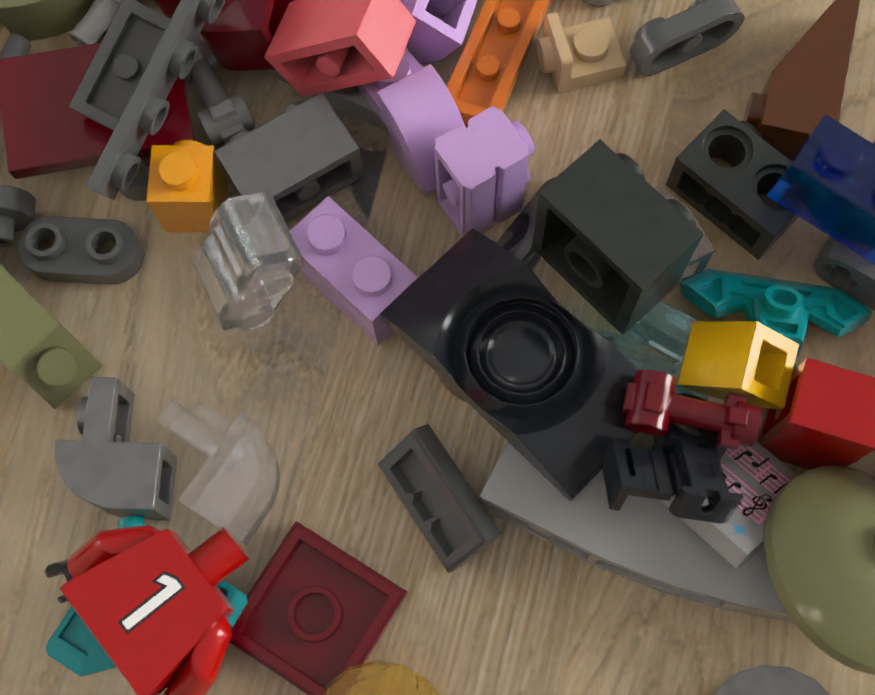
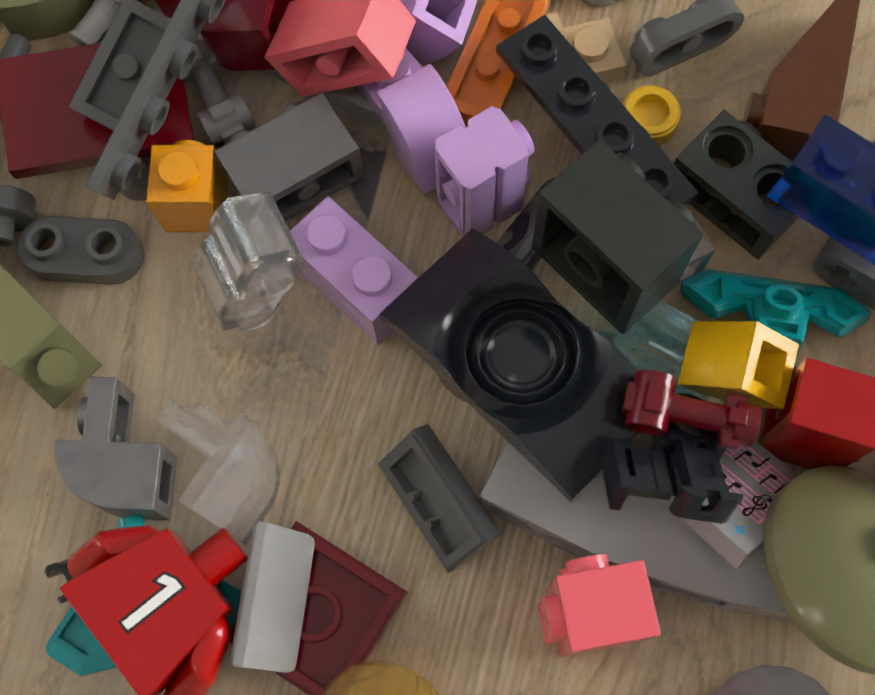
(273, 599): none -> light grey slope
(585, 104): none -> black bracket
(598, 606): none -> coral brick
(655, 111): none -> yellow tile

